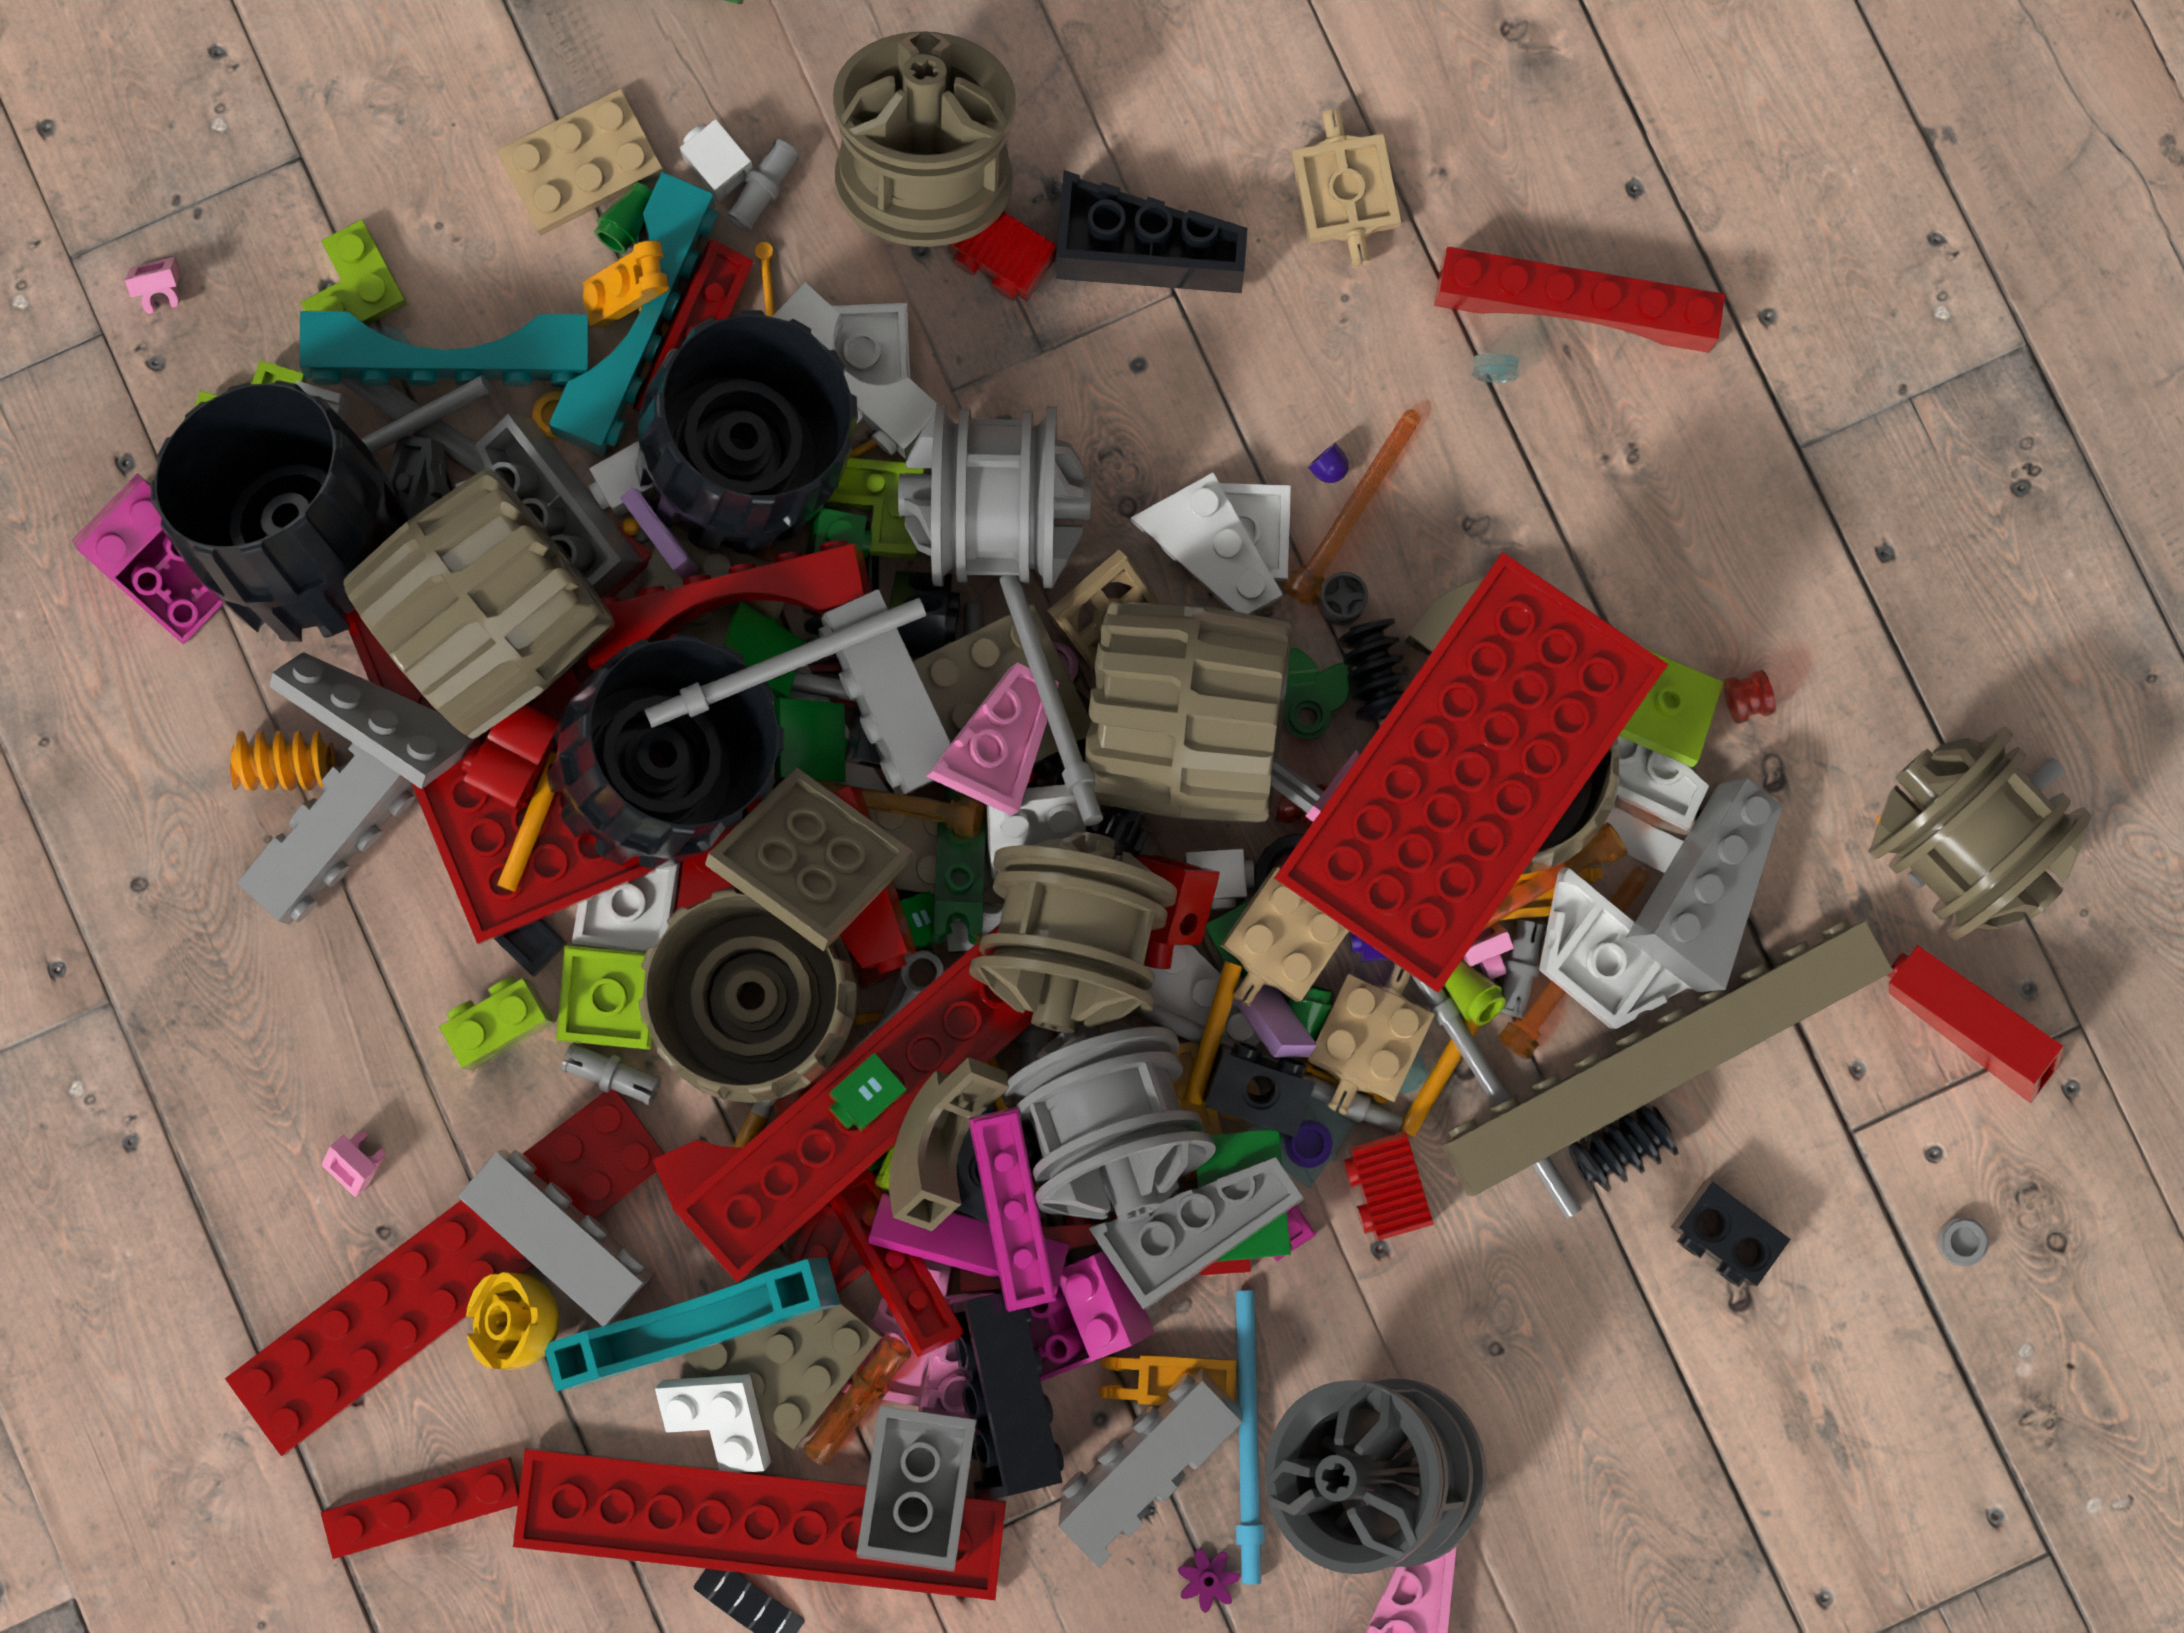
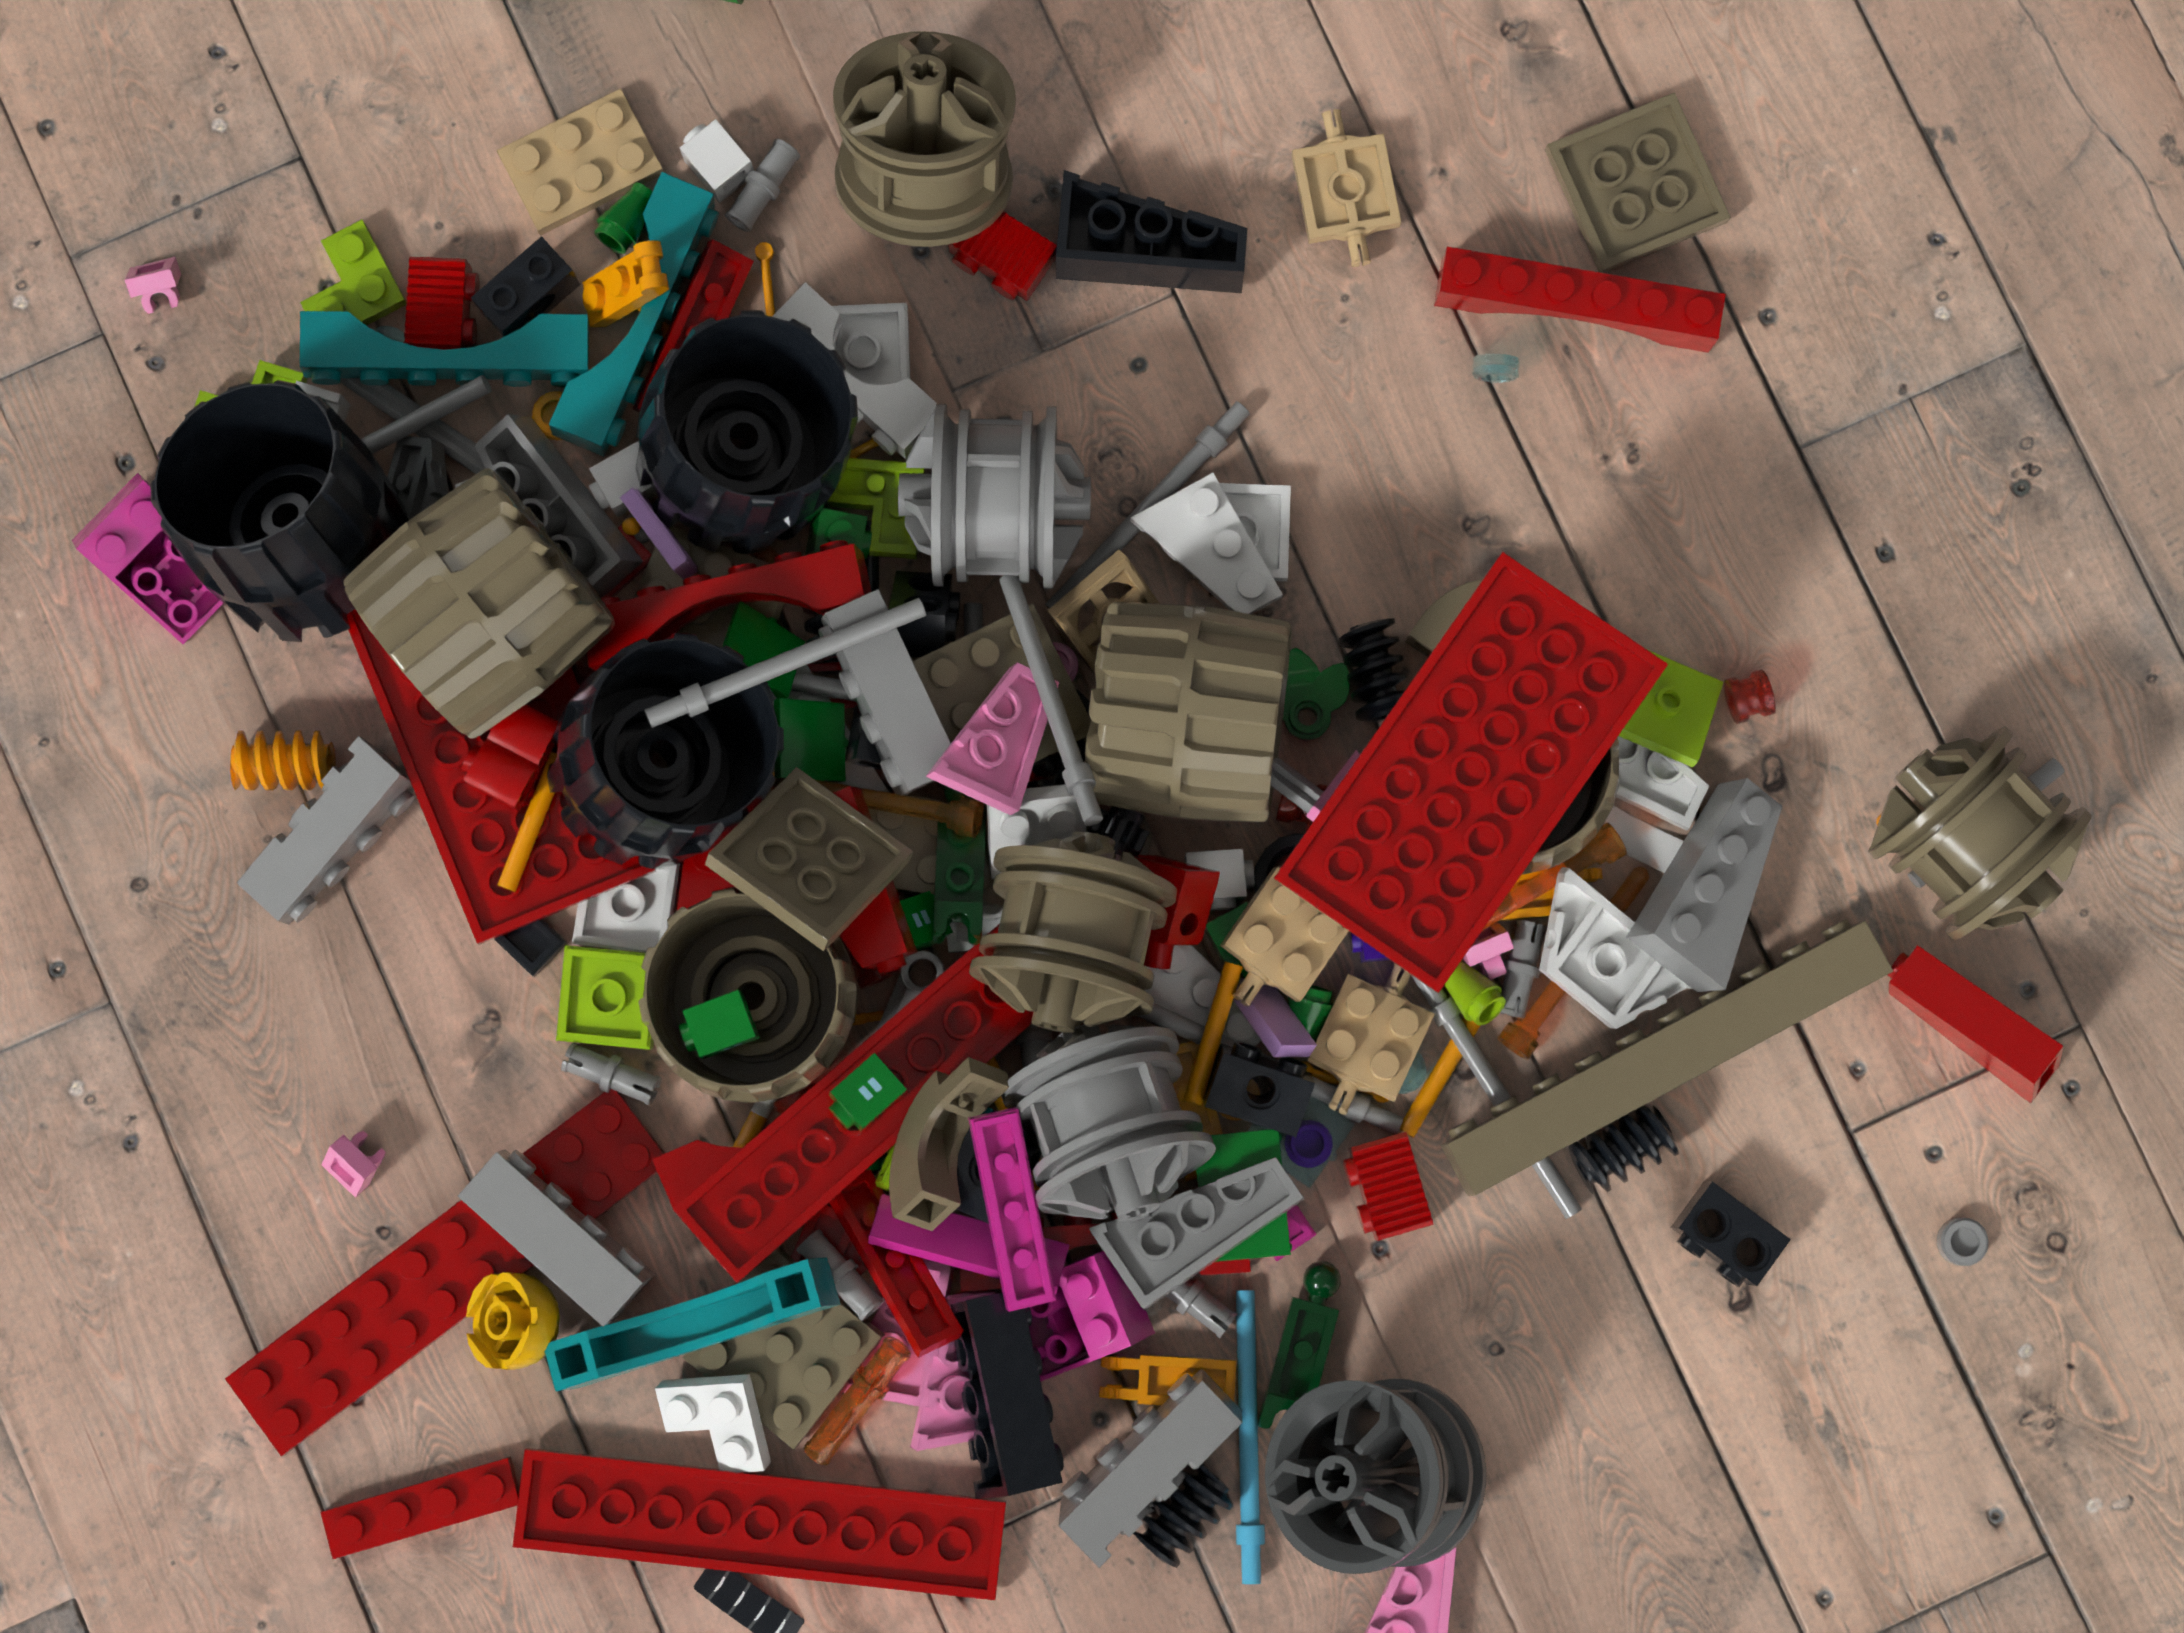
(382, 723): light grey wing -> none
(440, 303): none -> red brick
(496, 1023): lime brick -> none
(526, 288): none -> black brick
(718, 1025): none -> green brick
(848, 1281): none -> light grey pin
(916, 1488): light grey slope -> none
(1184, 1515): none -> black piece
(1202, 1306): none -> light grey pin
(1205, 1570): magenta plant -> none
(1209, 443): none -> light grey bar
(1302, 1342): none -> dark green plate
(1307, 582): clear orange piece -> none
(1330, 465): dark purple hinge -> none
(1347, 592): dark grey wheel -> none
(1637, 183): none -> dark tan plate

